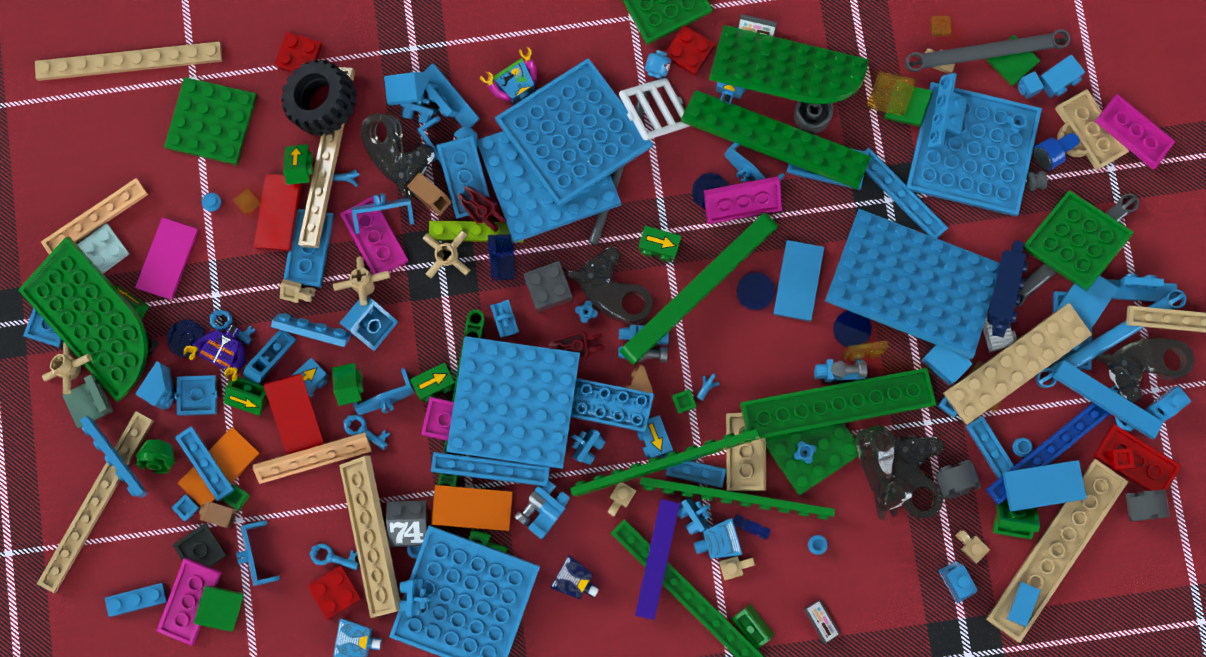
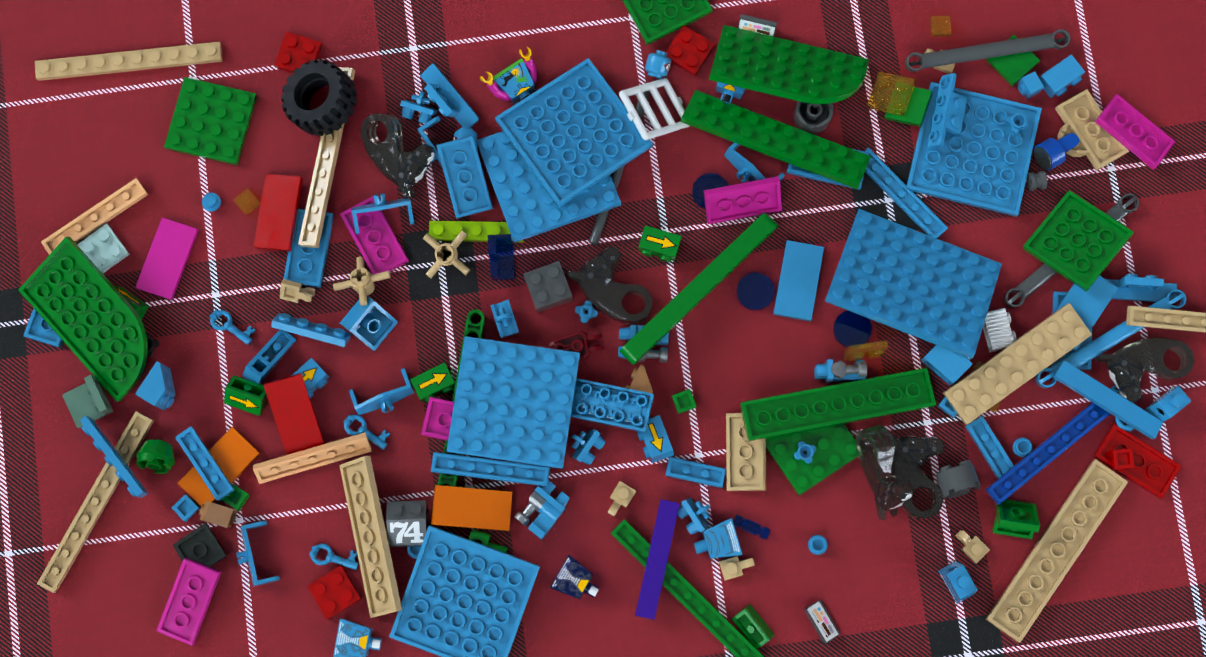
(66, 367): tan bar -> none
(136, 599): dark azure plate -> none
(182, 335): clear blue tile -> none
(196, 395): dark azure plate -> none
(218, 608): green tile -> none
(221, 349): dark purple torso -> none
(298, 164): green brick -> none
(347, 177): dark azure bar -> none
(347, 384): green brick -> none
(405, 87): dark azure slope -> none
(415, 597): dark azure hips -> none
(429, 194): medium nougat slope -> none
(481, 207): dark red hinge -> none
(672, 459): green plate -> none
(707, 385): dark azure bar -> none
(745, 499): green plate -> none
(1006, 289): dark blue hinge -> none
(1023, 604): dark azure tile -> none
(1044, 485): dark azure tile -> none
(1147, 505): dark grey brick -> none

